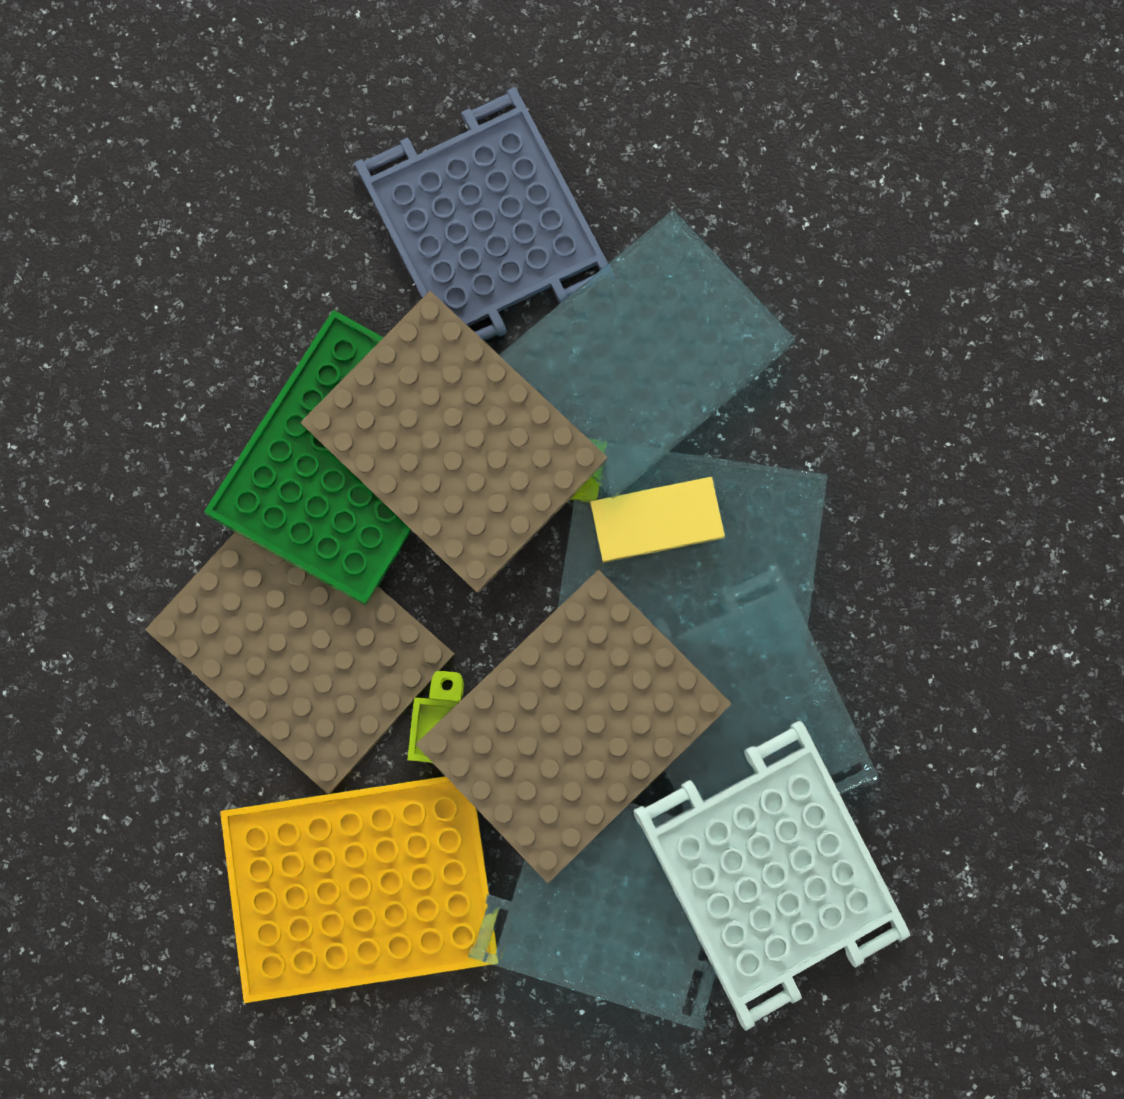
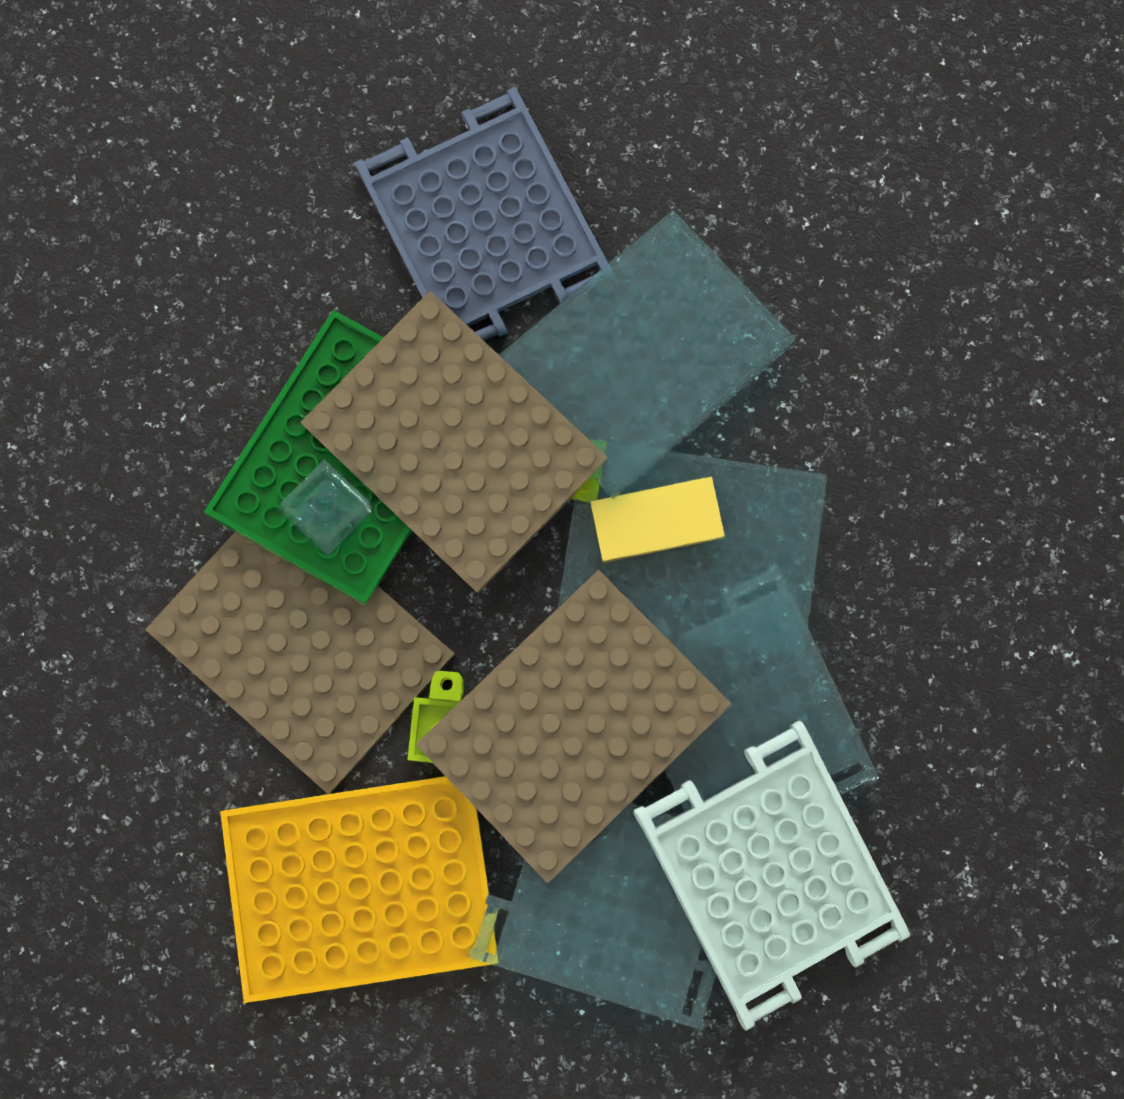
(325, 507): none -> clear light blue brick

